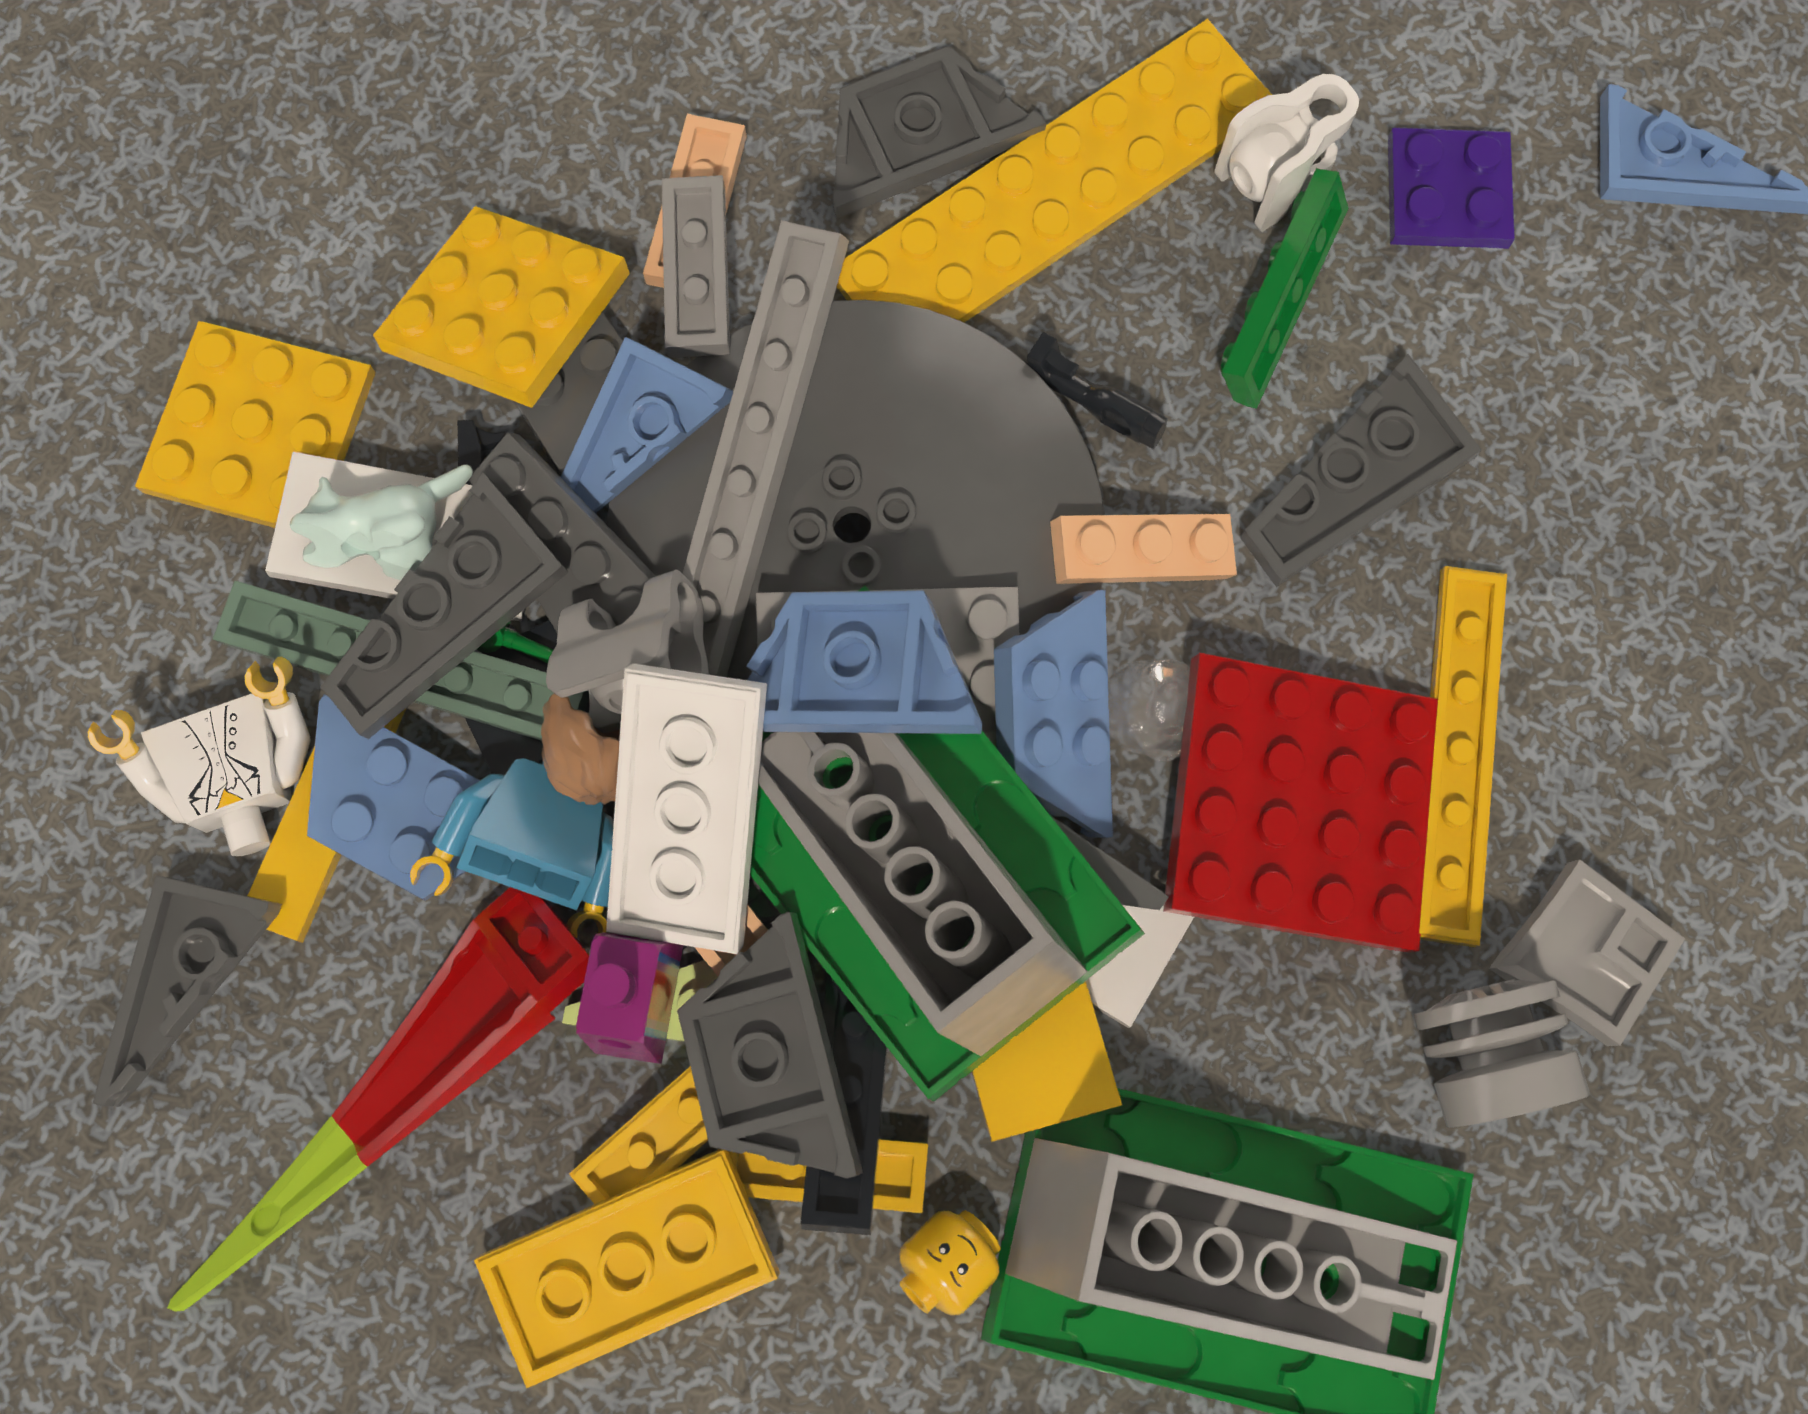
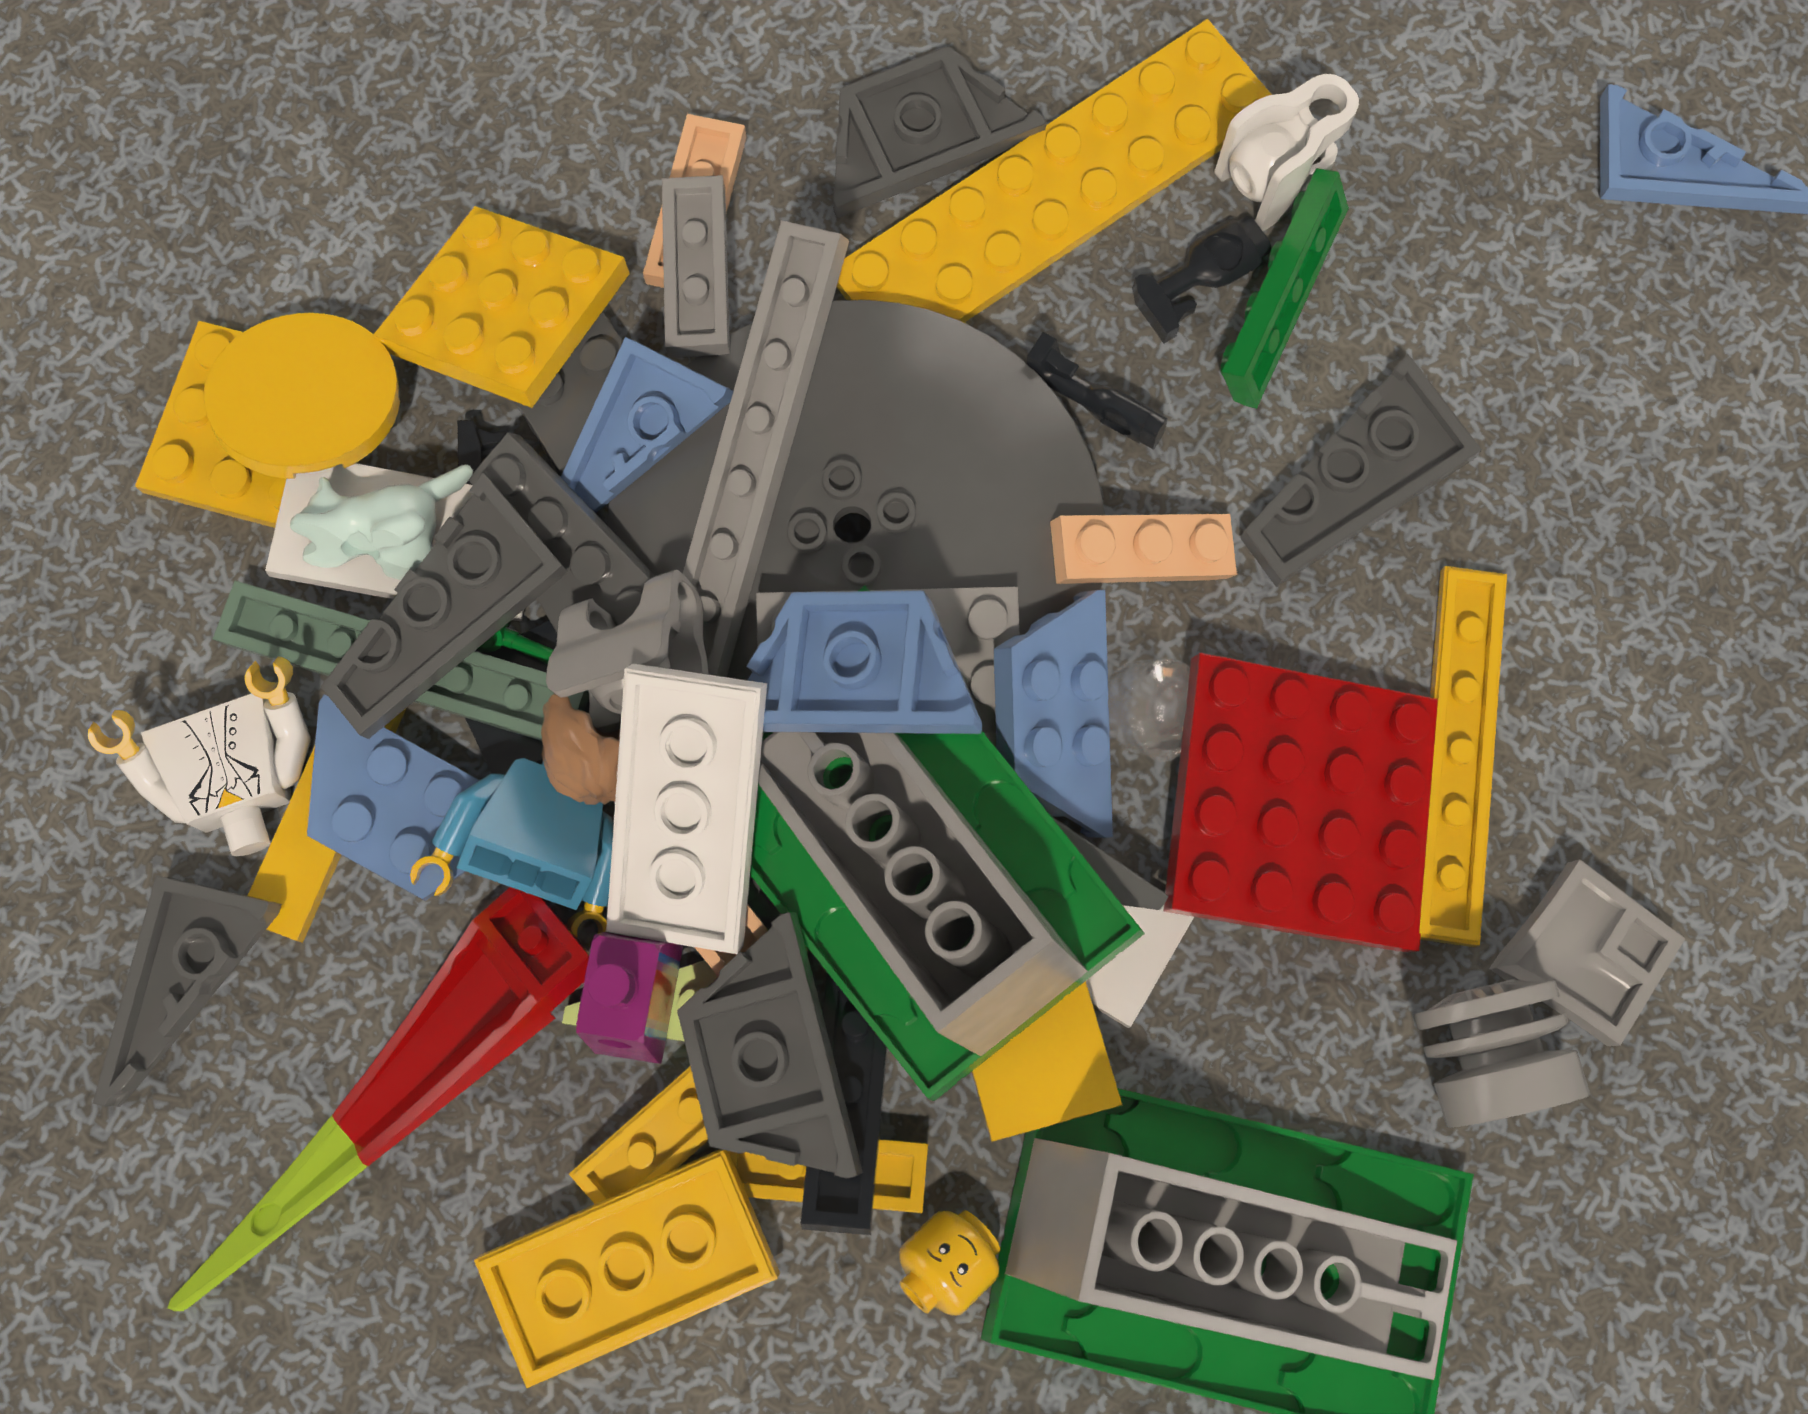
(302, 394): none -> yellow tile
(1211, 261): none -> black piece
(1450, 188): dark purple plate -> none

